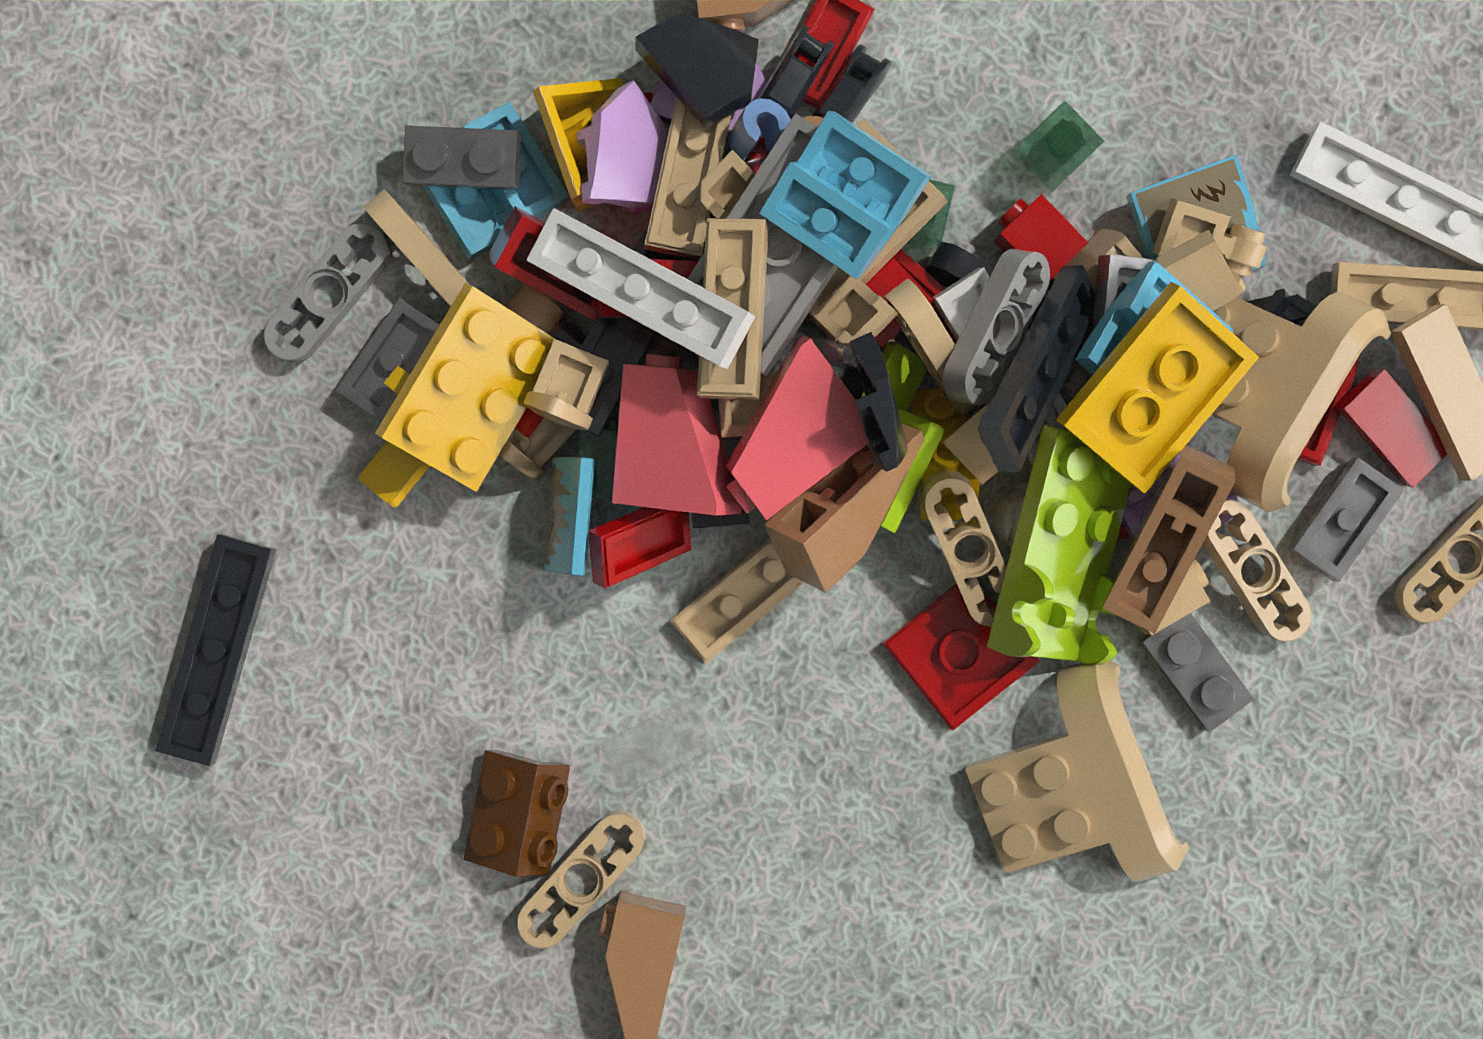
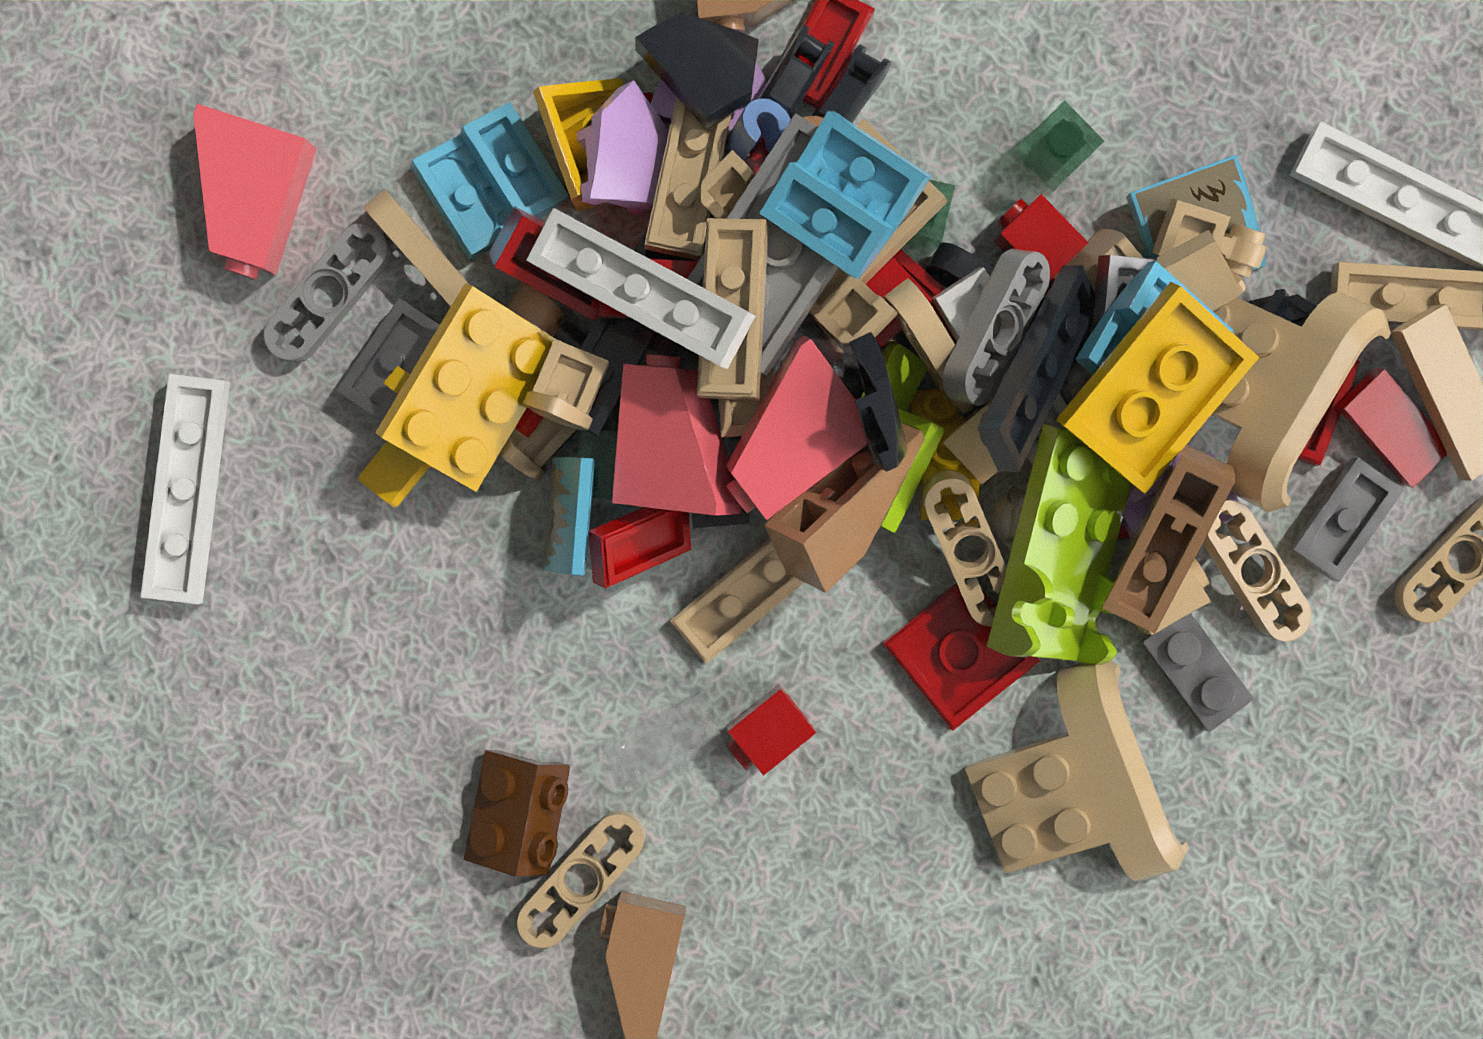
(185, 489): none -> white plate
(215, 650): black plate -> none
(249, 188): none -> coral slope
(462, 157): flat silver plate -> none
(769, 731): none -> red brick

